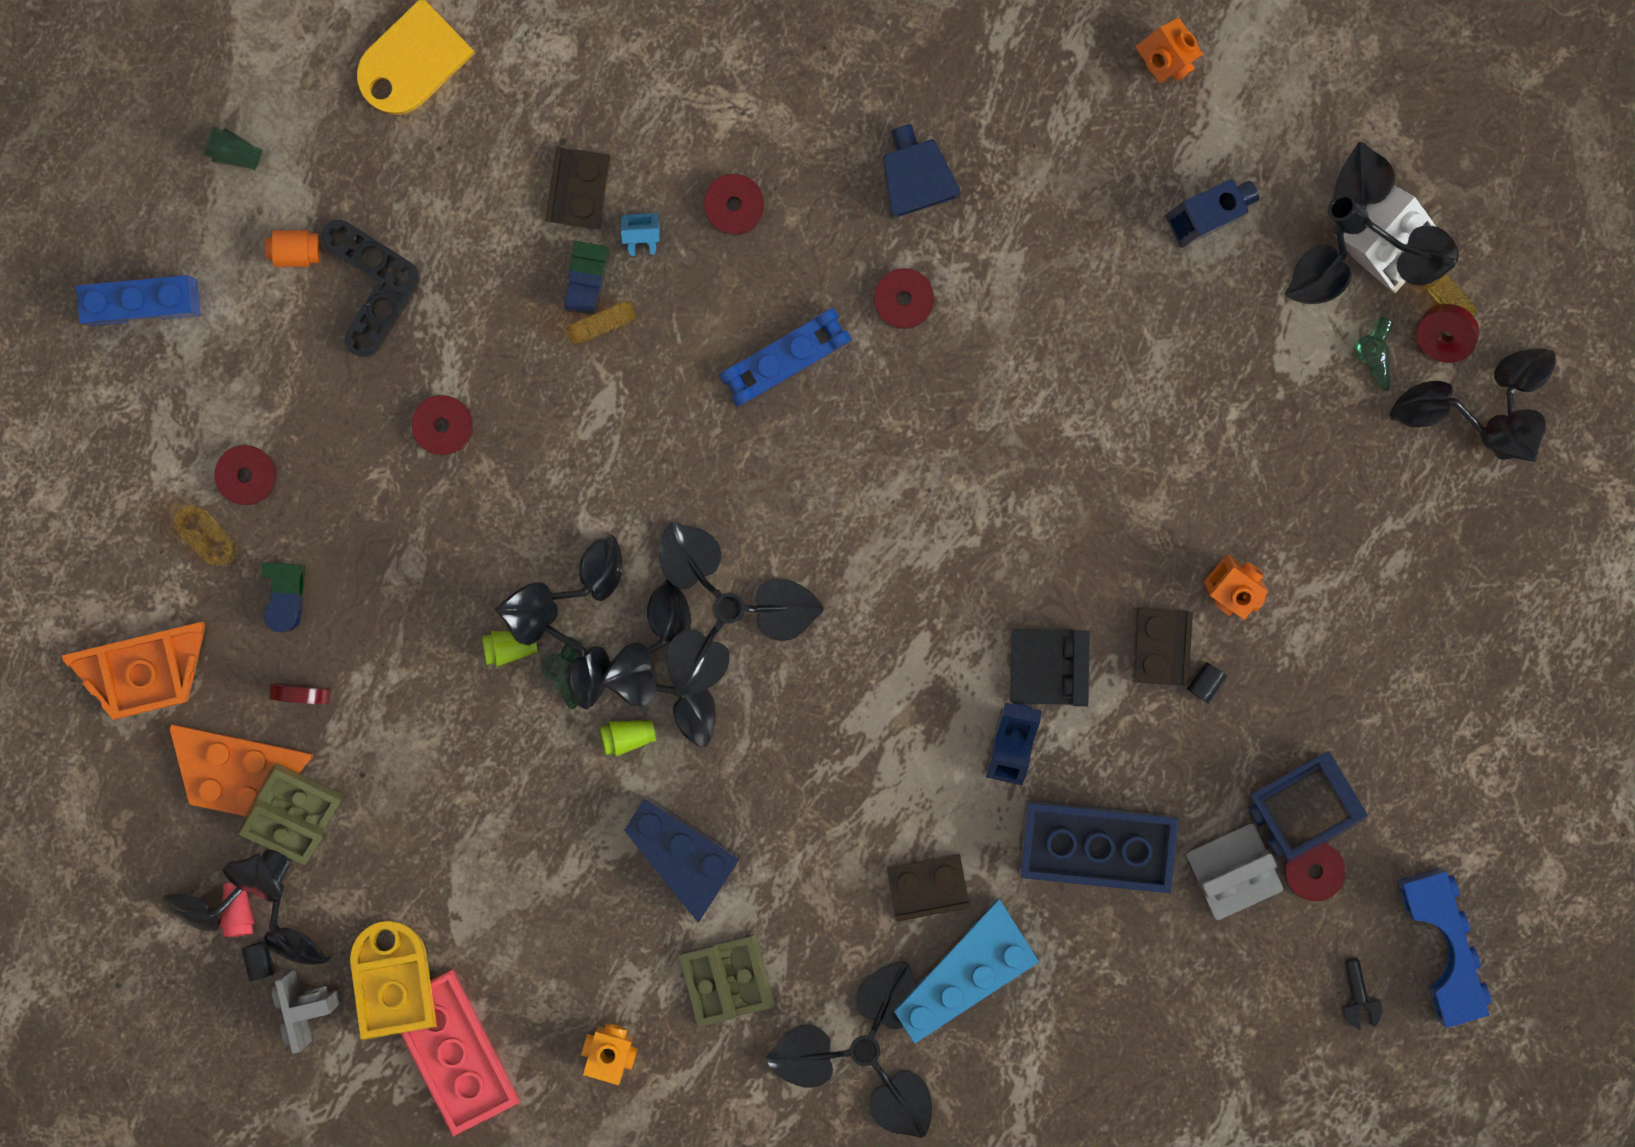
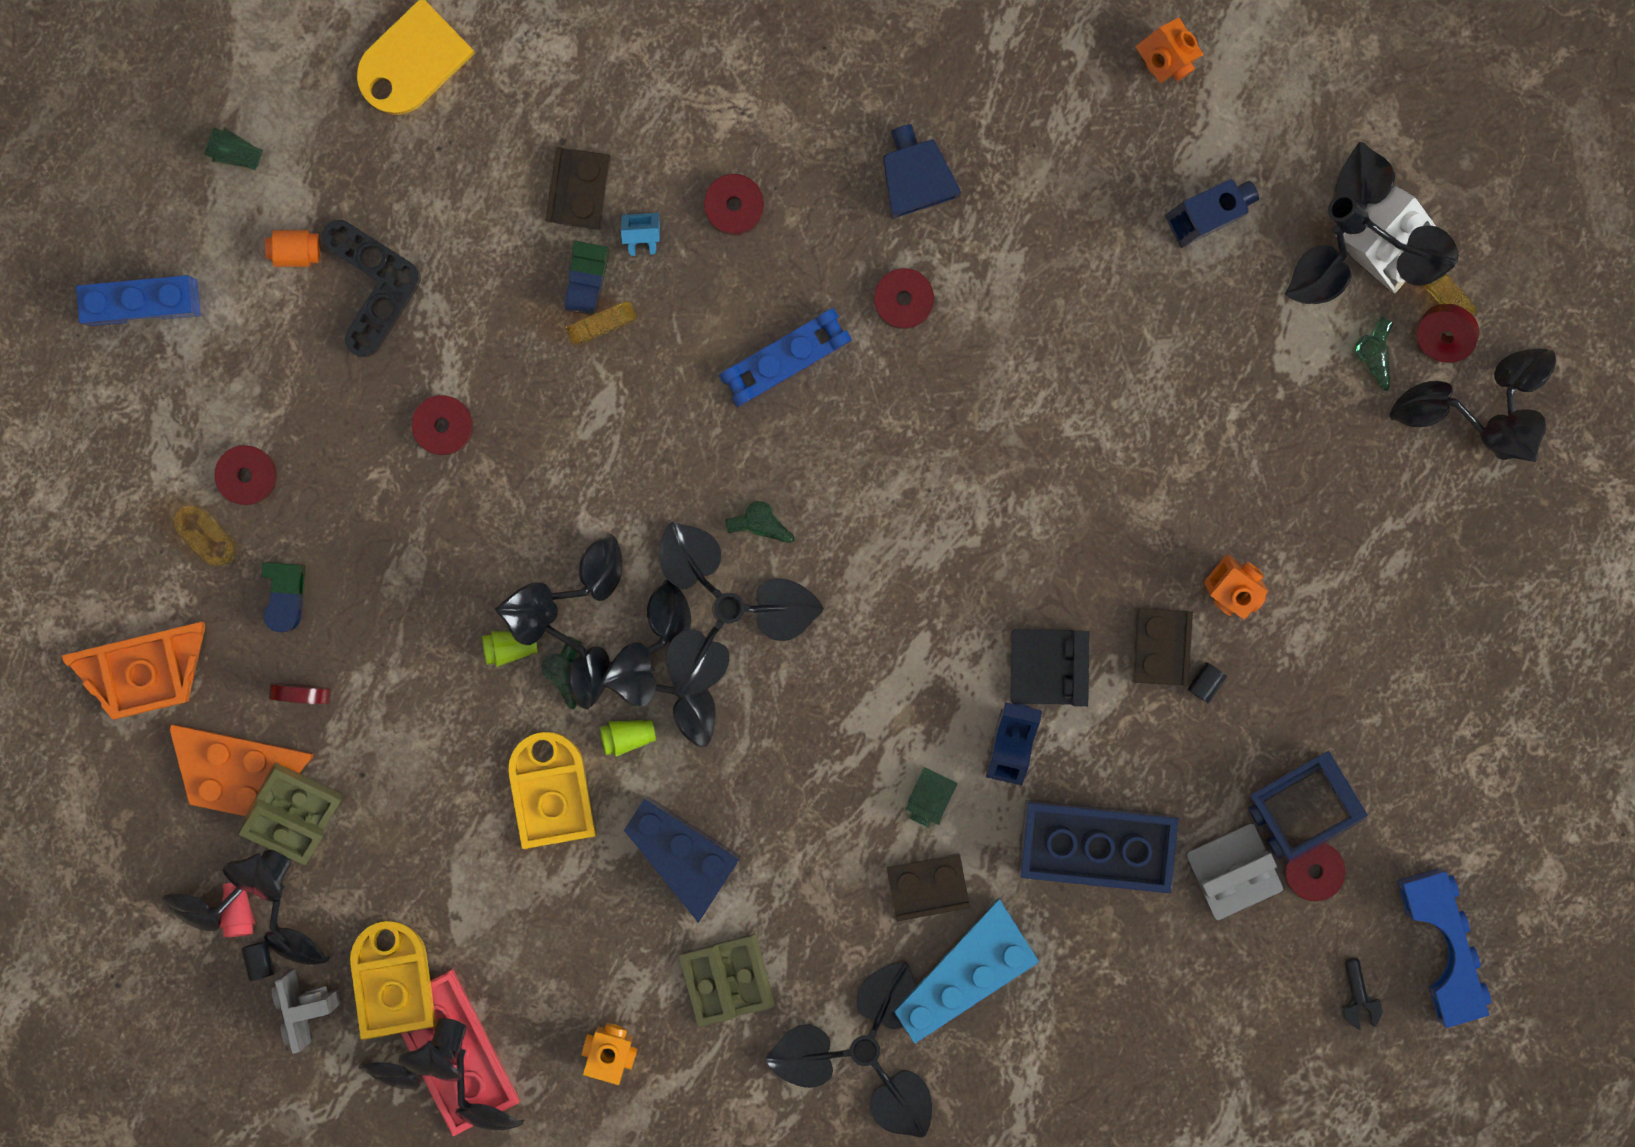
(436, 1060): none -> black plant
(551, 794): none -> yellow tile
(761, 522): none -> clear green animal
(930, 797): none -> clear green bracket

